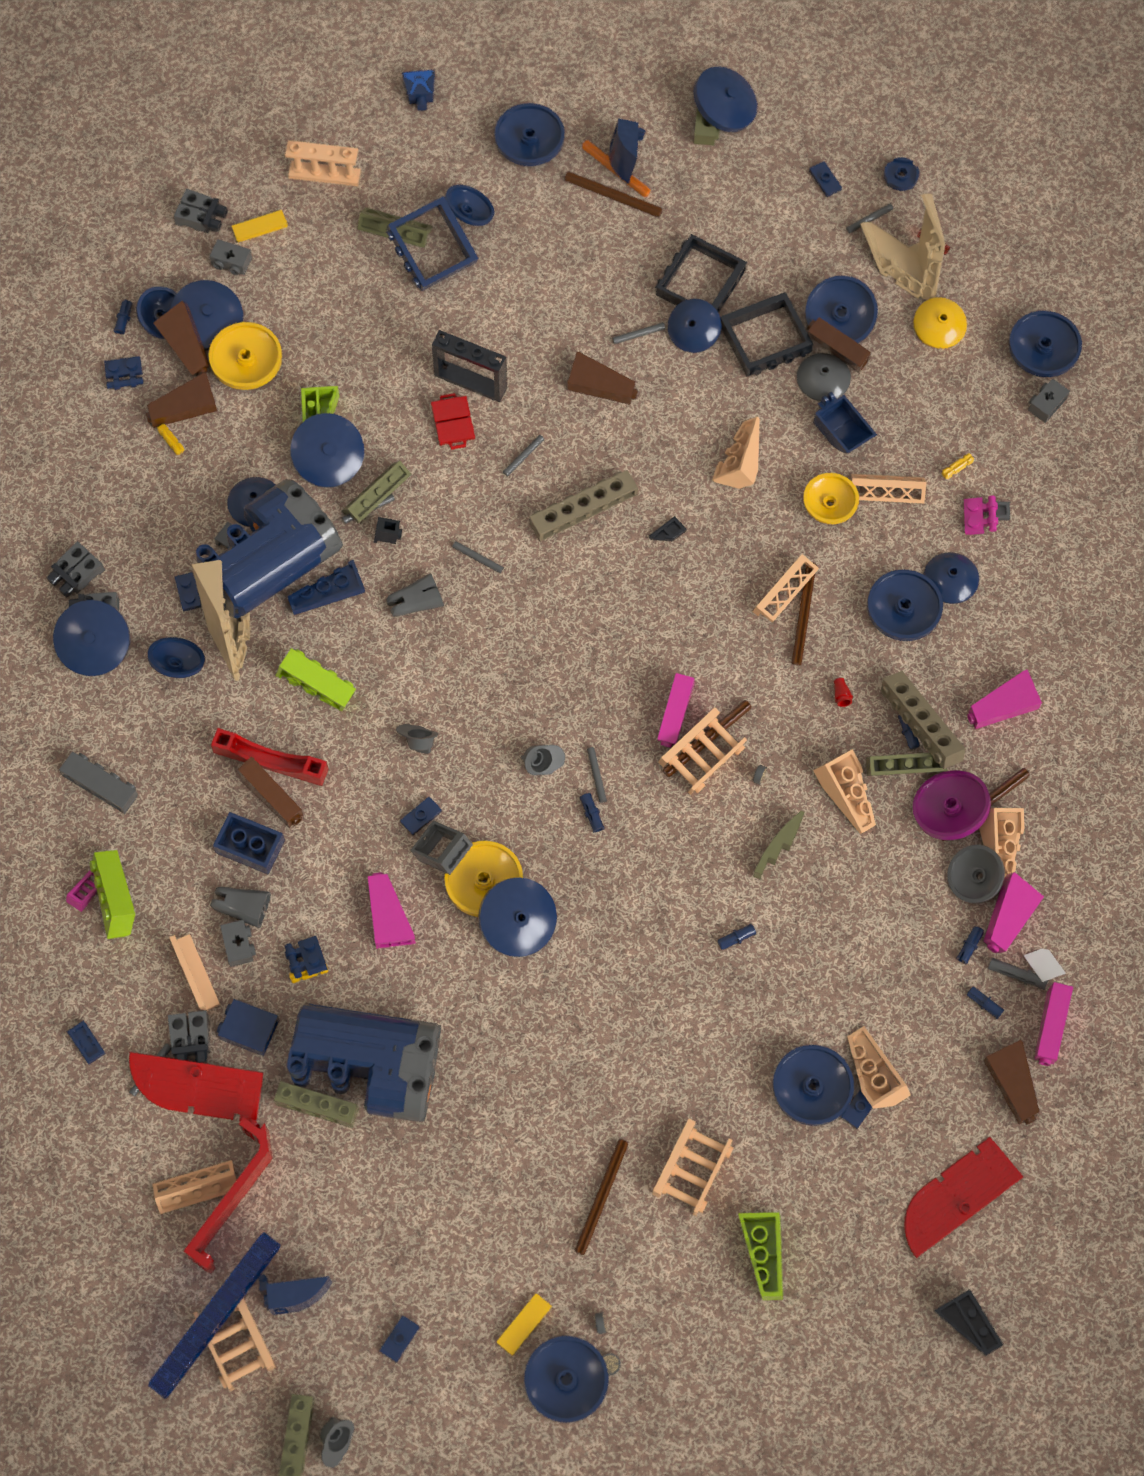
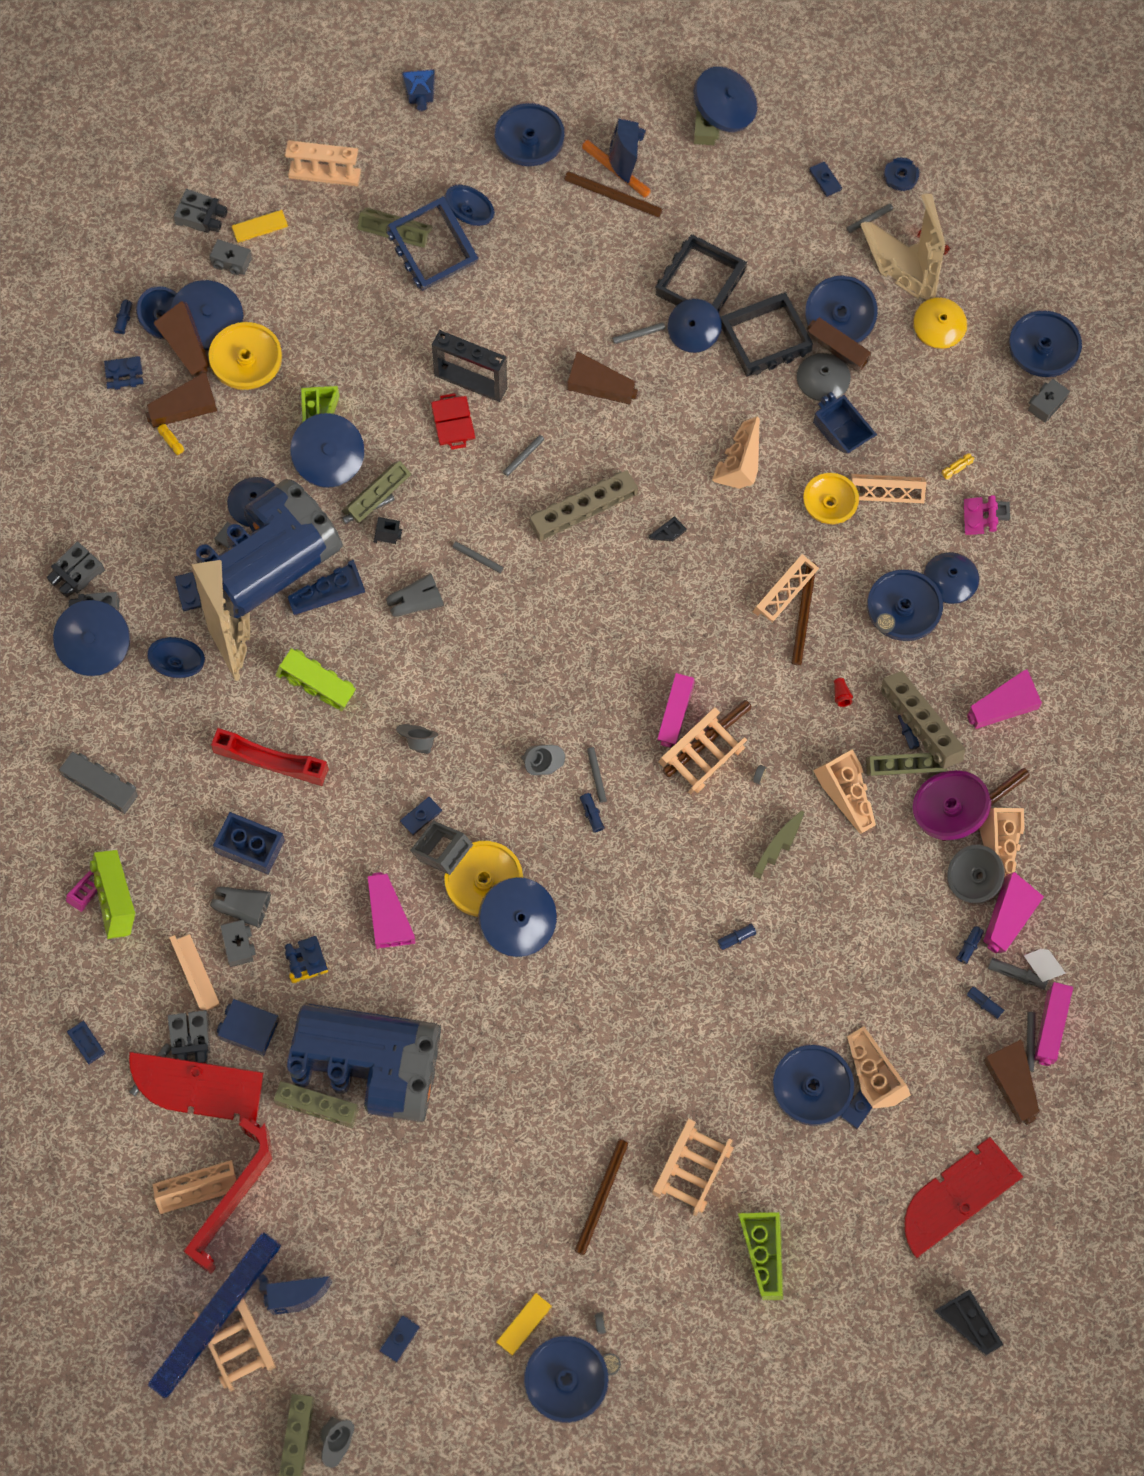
(269, 792): reddish brown slope -> none
(885, 623): none -> tile
(1030, 1052): none -> dark grey bar

